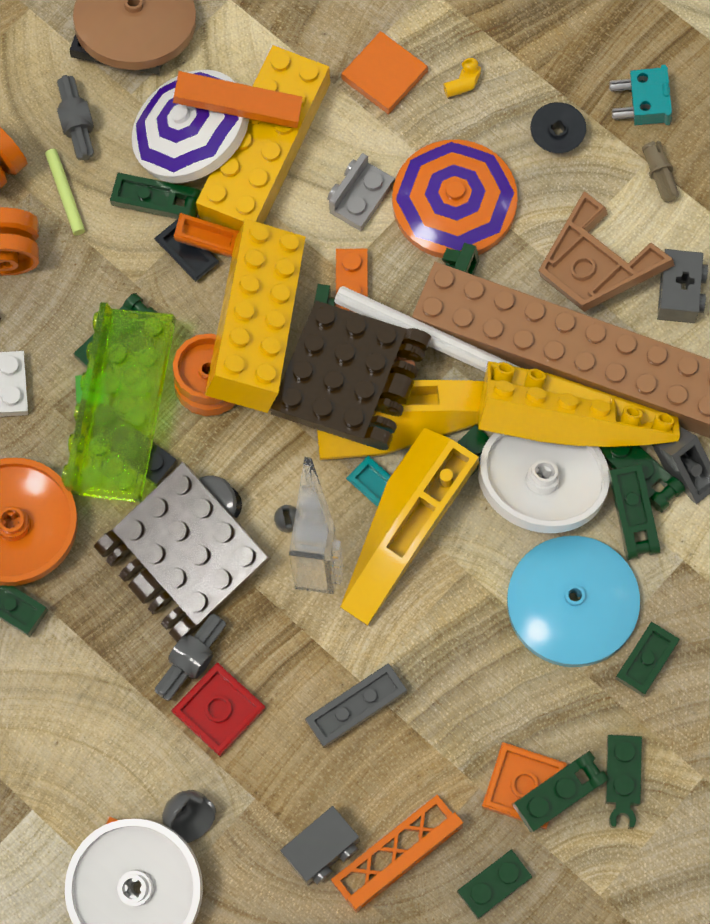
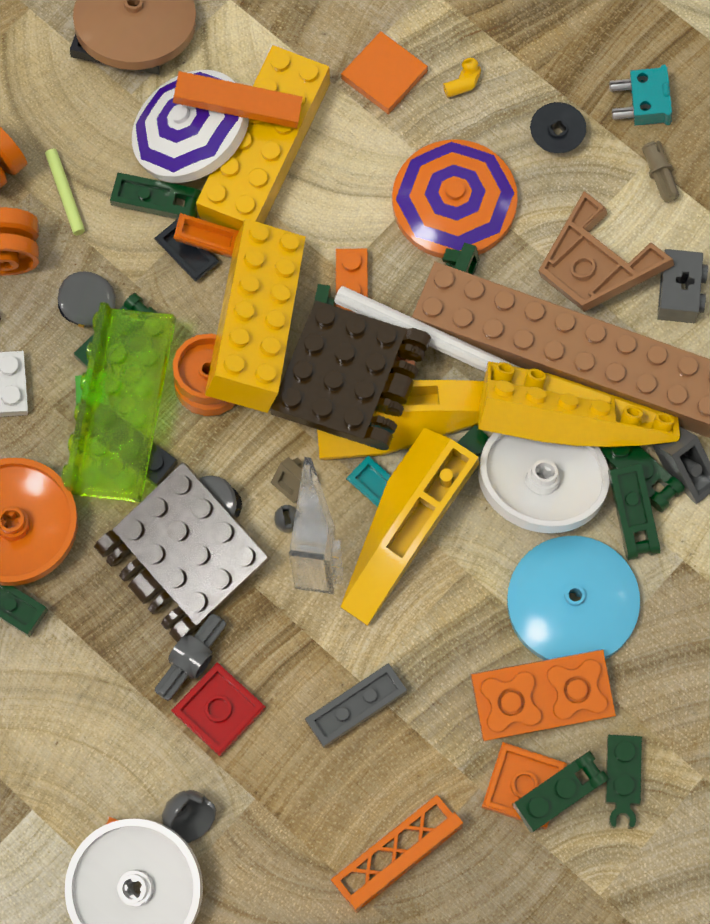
(75, 117): dark grey axle -> none
(81, 297): none -> dark grey piece
(288, 478): none -> dark tan tile
(321, 846): dark grey brick -> none
(359, 193): light grey bracket -> none
(494, 884): dark green plate -> none
(543, 695): none -> orange piece
(647, 659): dark green plate -> none

